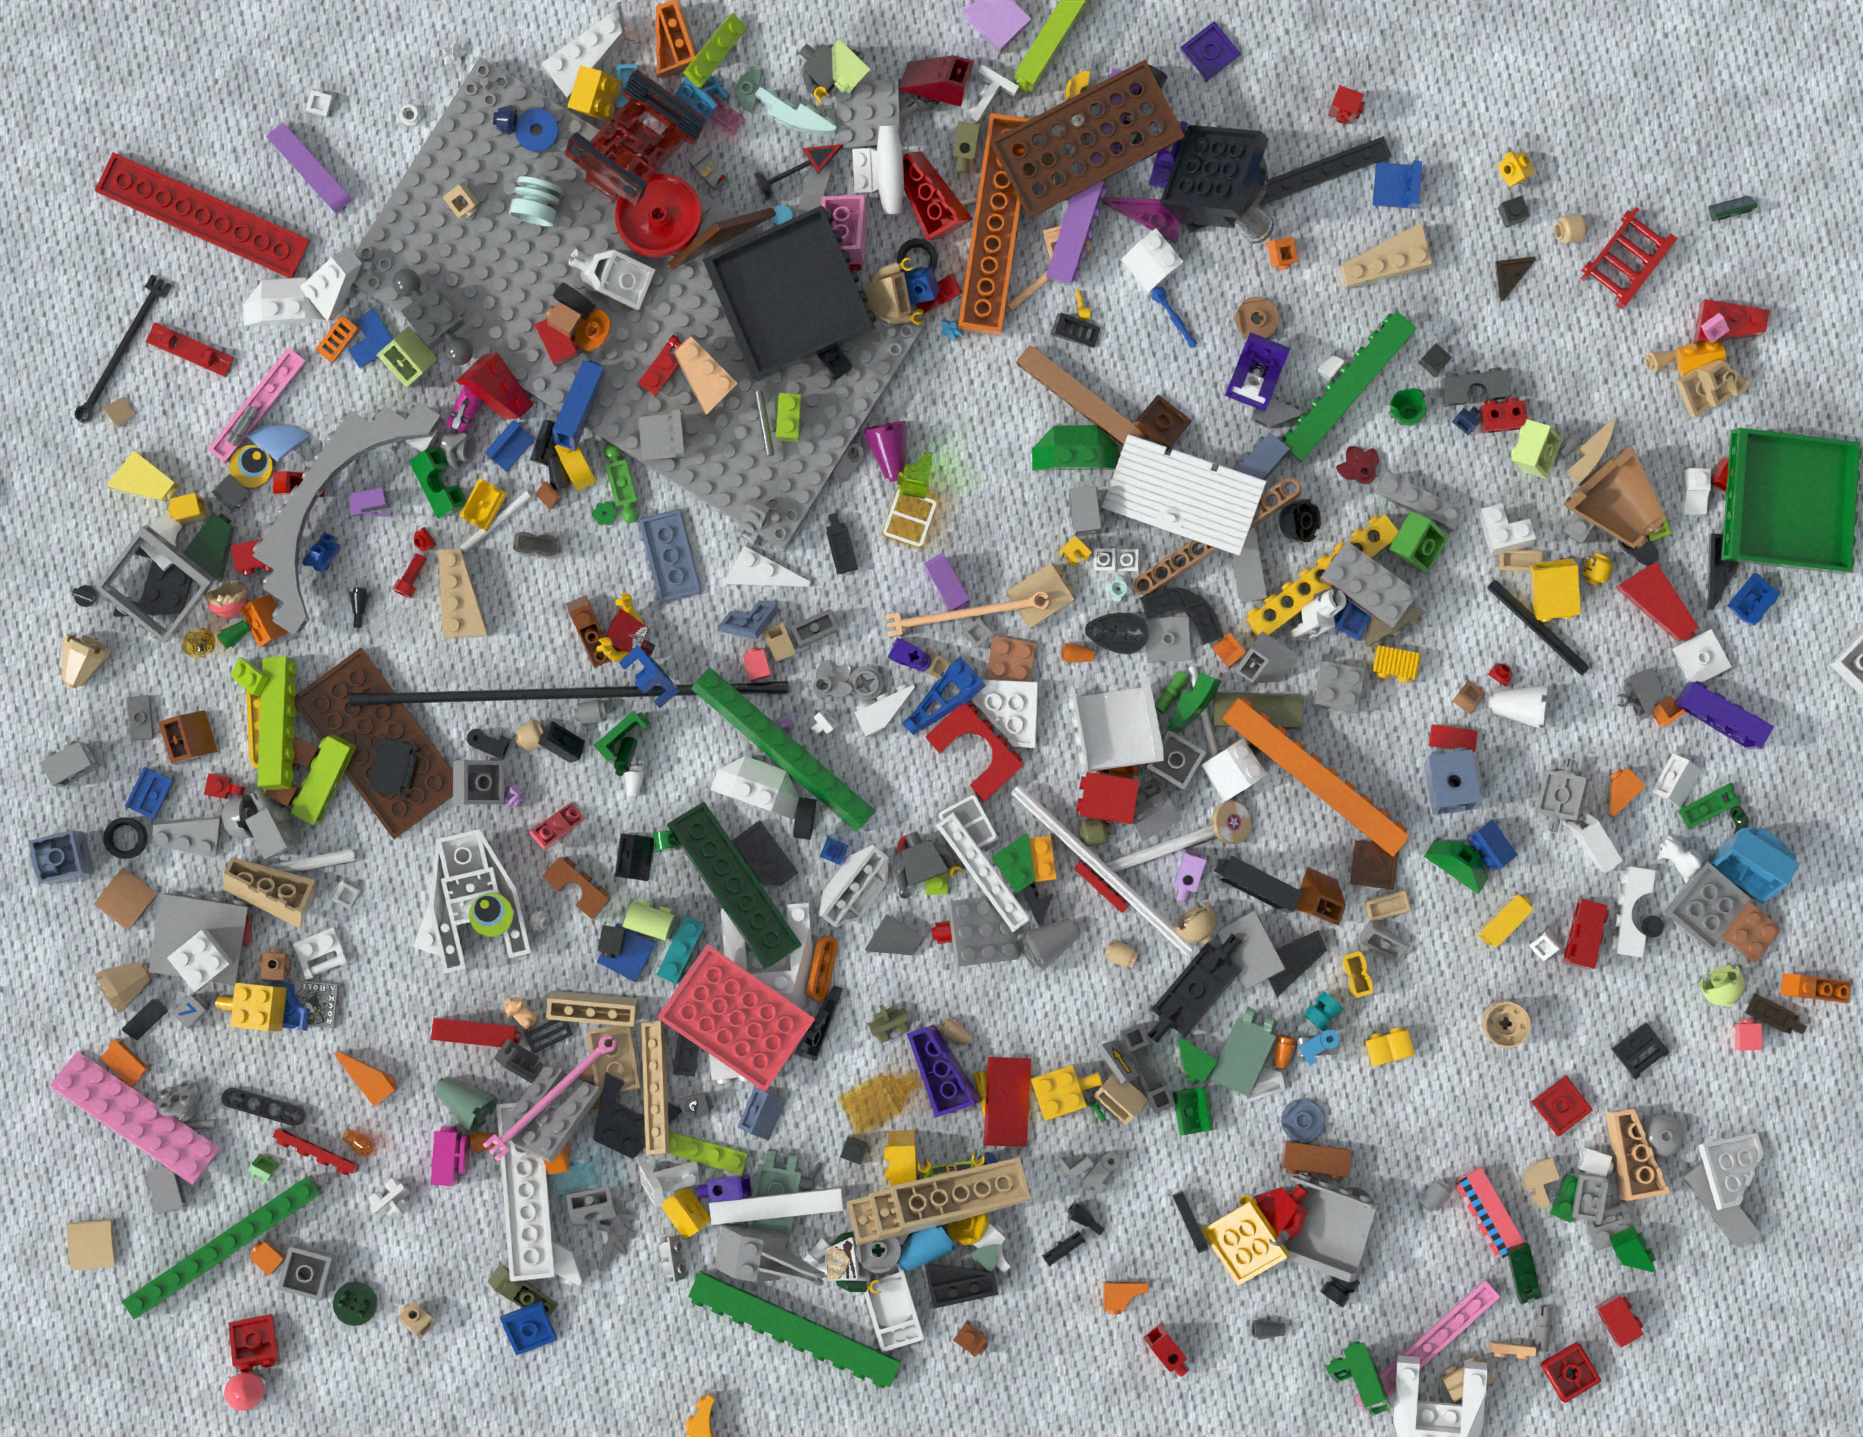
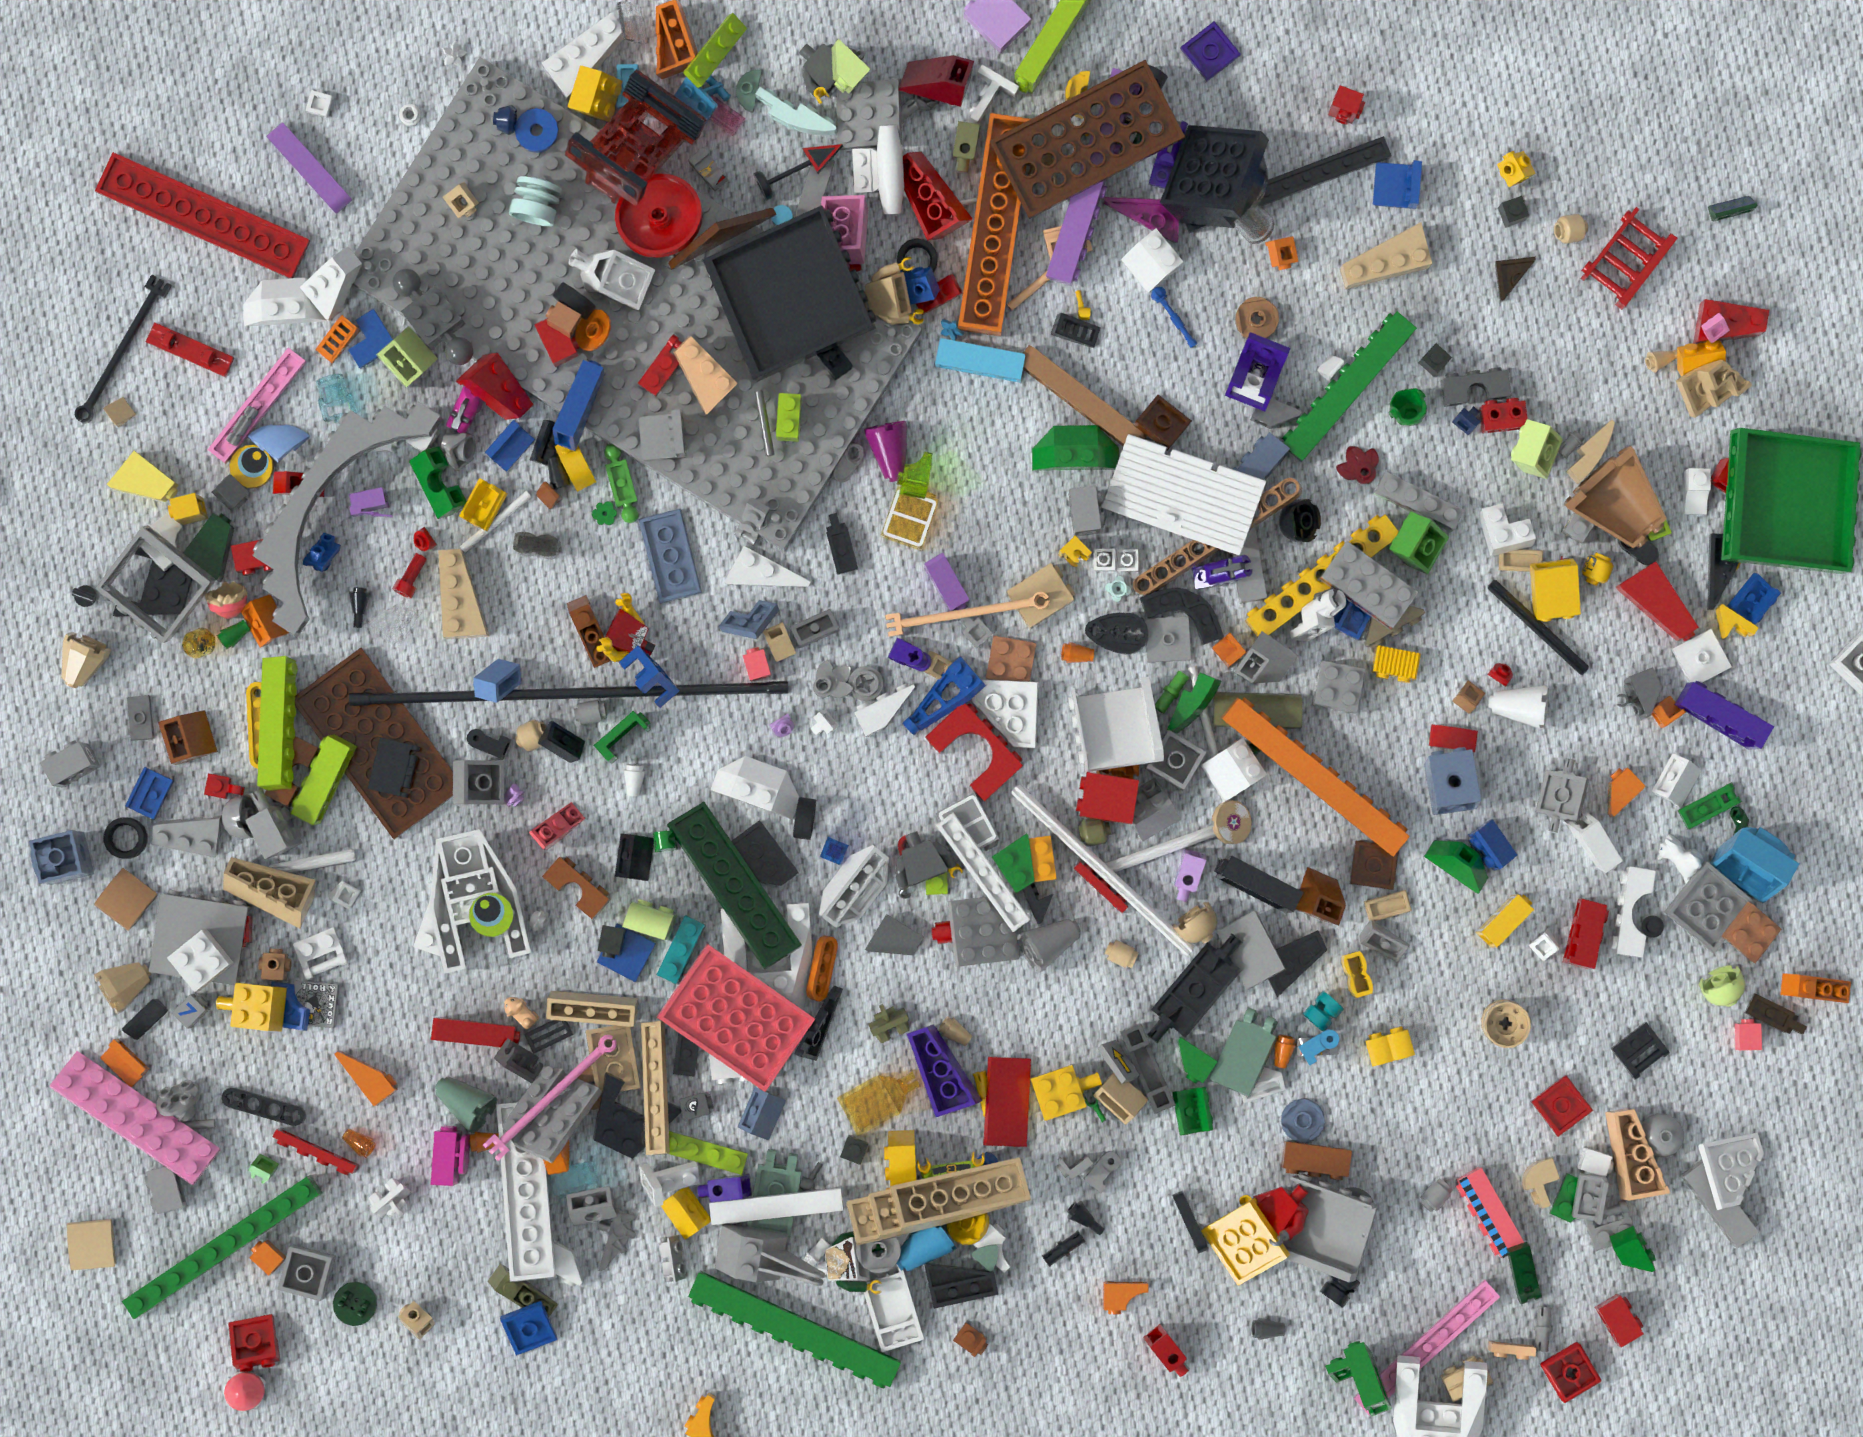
(249, 676): lime plate -> none
(332, 393): none -> clear light blue piece
(497, 680): none -> medium blue brick
(625, 755): dark green cylinder -> none
(783, 749): green brick -> none
(980, 360): none -> medium azure panel
(1221, 572): none -> dark purple plate
(1728, 619): none -> yellow slope

